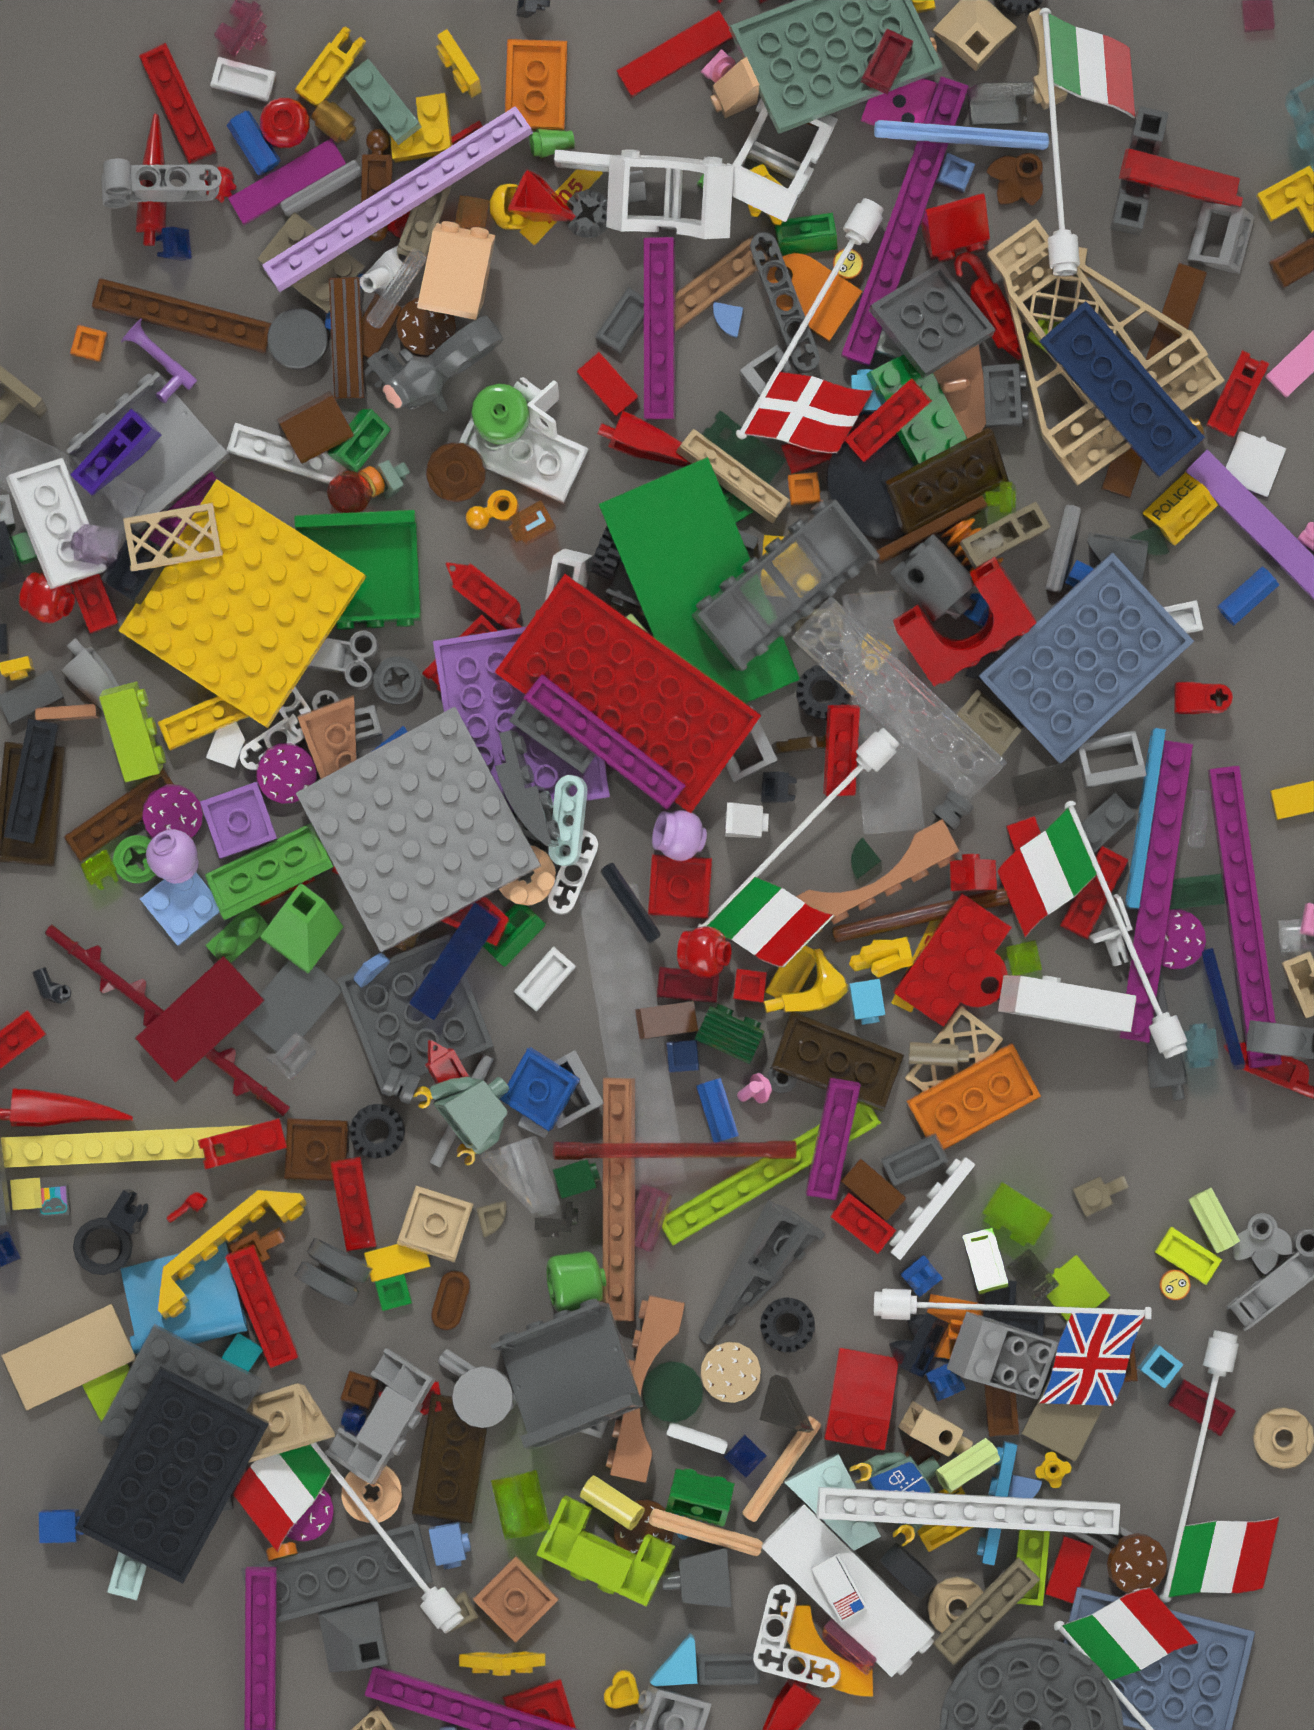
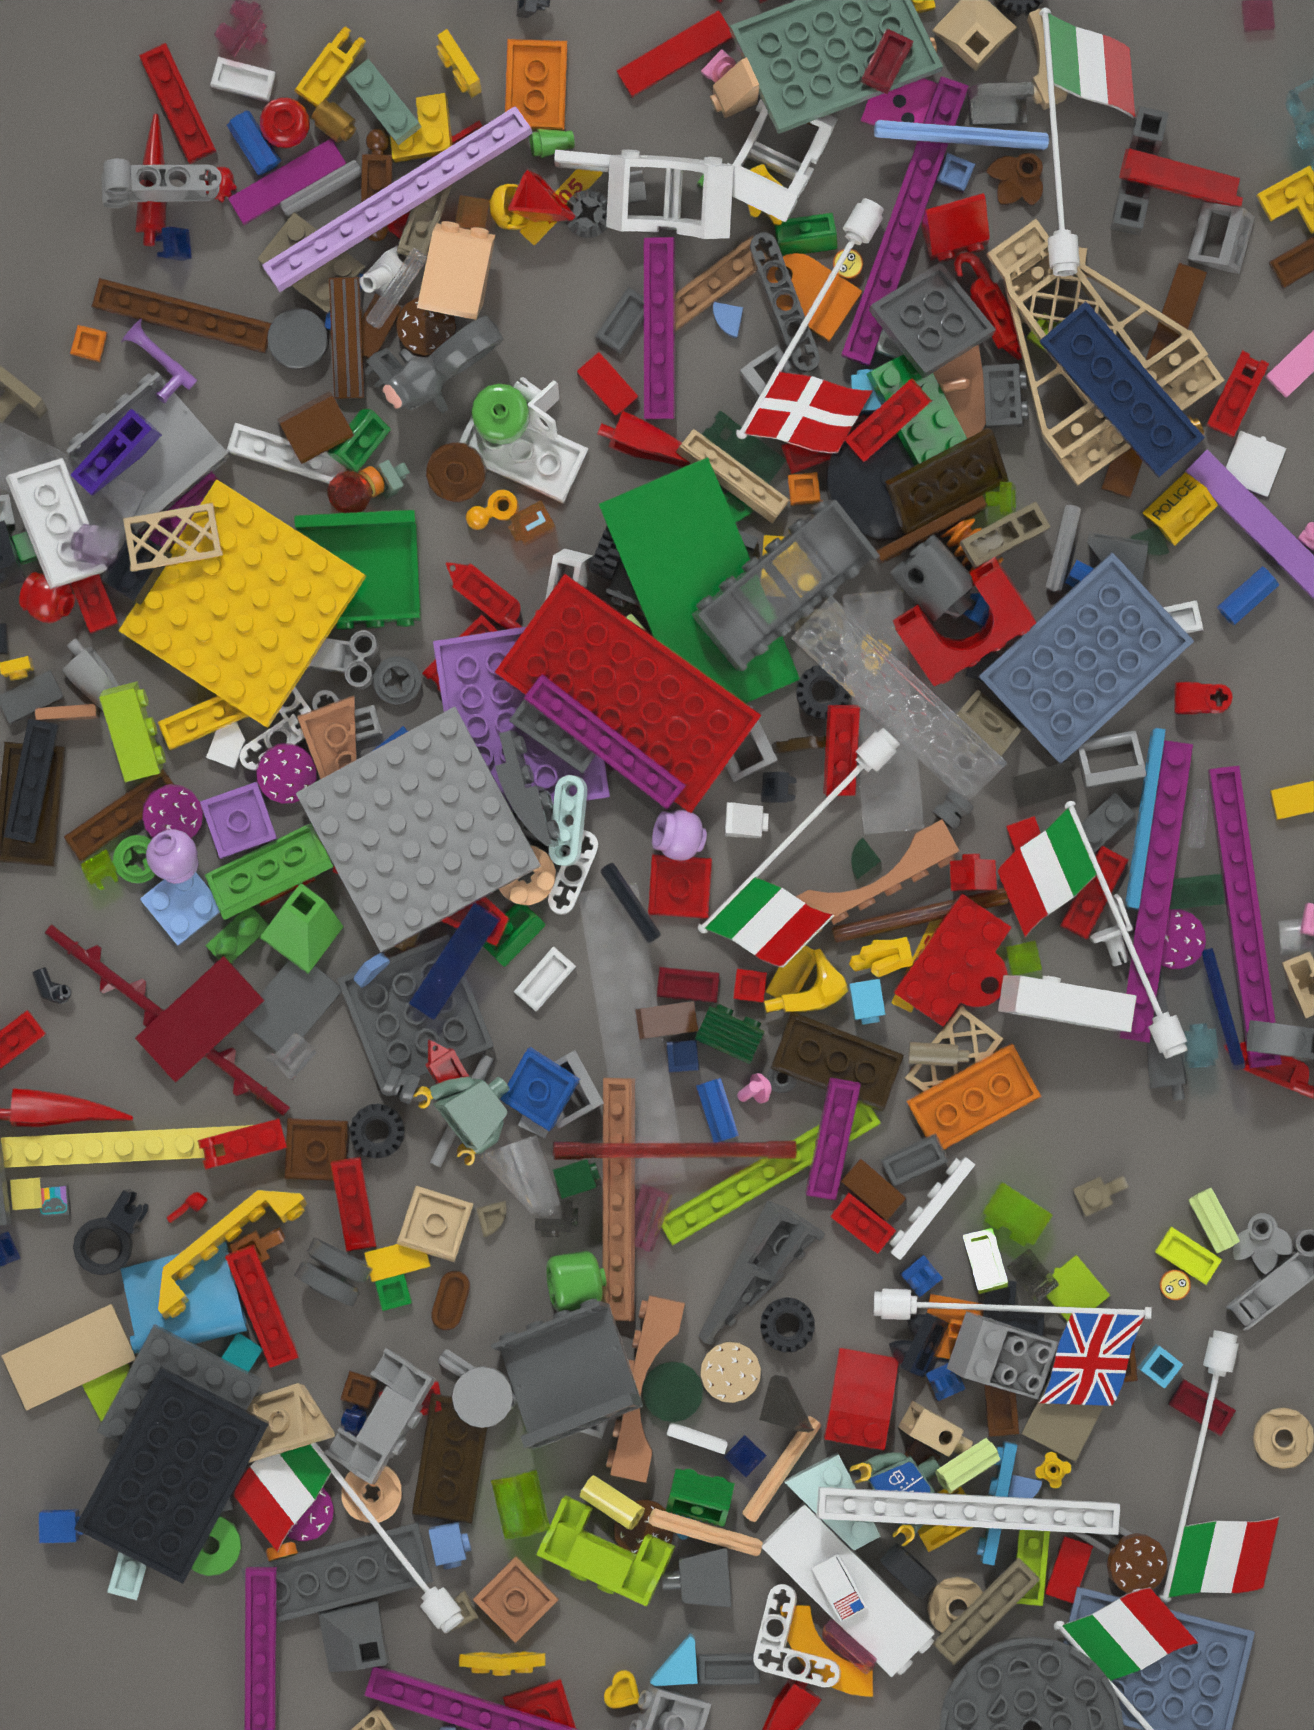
(228, 1552): none -> bright green tile
(703, 951): red piece -> none

